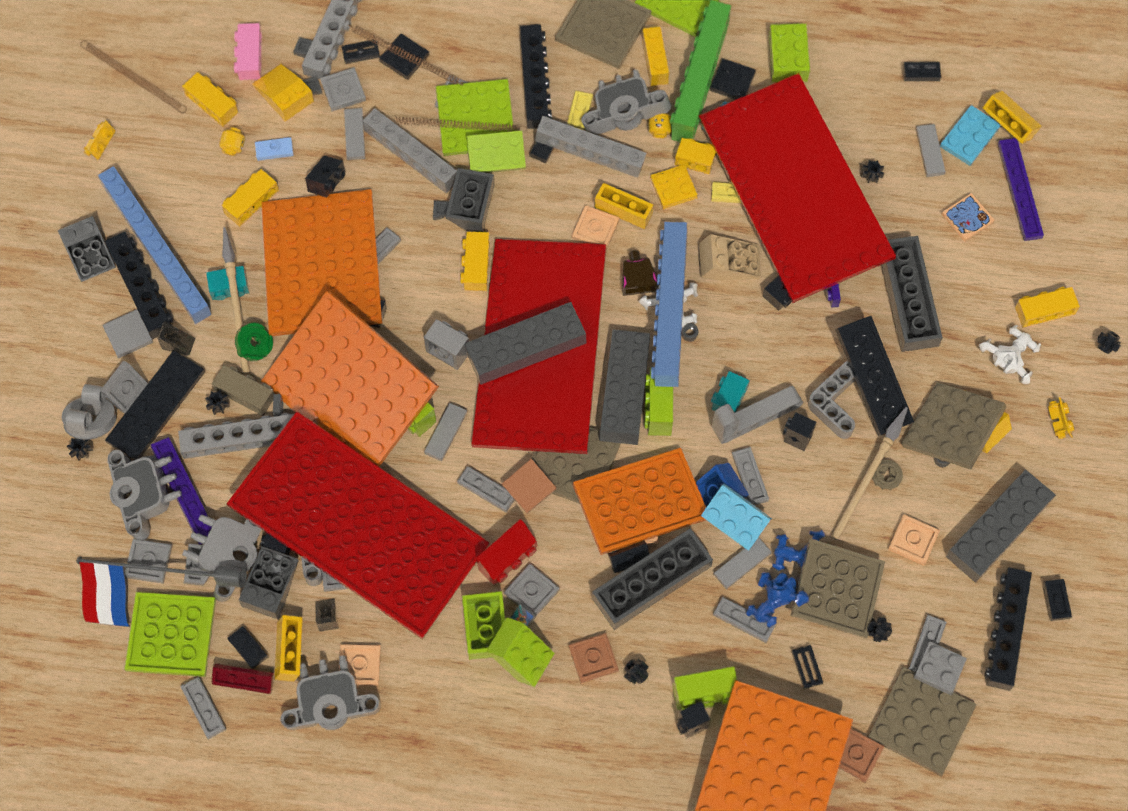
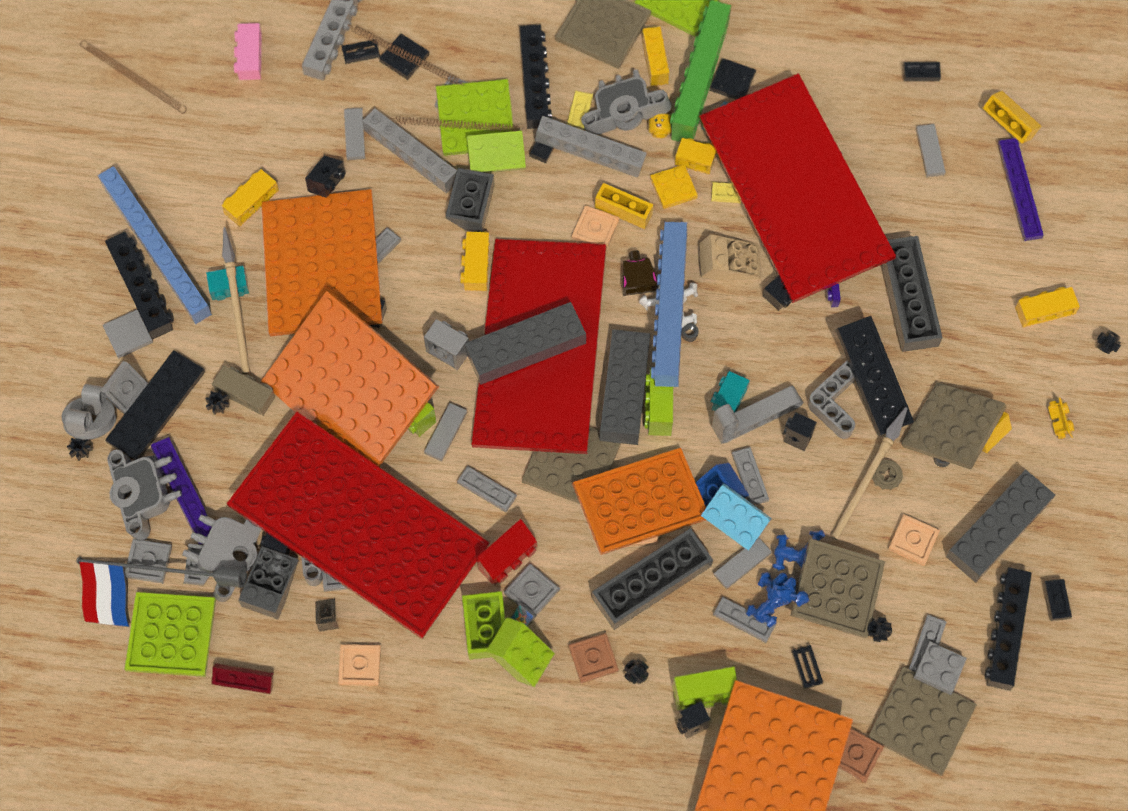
(86, 249): dark grey slope -> none
(102, 137): yellow hinge -> none
(174, 339): clear smoke slope -> none
(203, 708): light grey tile -> none
(210, 98): yellow brick -> none
(229, 443): light grey brick -> none
(232, 141): yellow head -> none
(247, 647): black plate -> none
(260, 335): green plate -> none
(274, 149): light blue plate -> none
(277, 405): dark grey tile -> none
(284, 91): yellow slope -> none
(288, 648): yellow brick -> none
(302, 47): dark grey tile -> none
(314, 85): dark grey tile -> none
(328, 690): light grey piece -> none
(343, 89): light grey plate -> none
(440, 209): dark grey tile -> none
(529, 486): nougat tile -> none
(628, 556): black plate -> none
(789, 51): lime brick -> none
(873, 171): black gear -> none
(968, 217): tile -> none
(970, 135): medium azure plate -> none
(1010, 356): white piece -> none

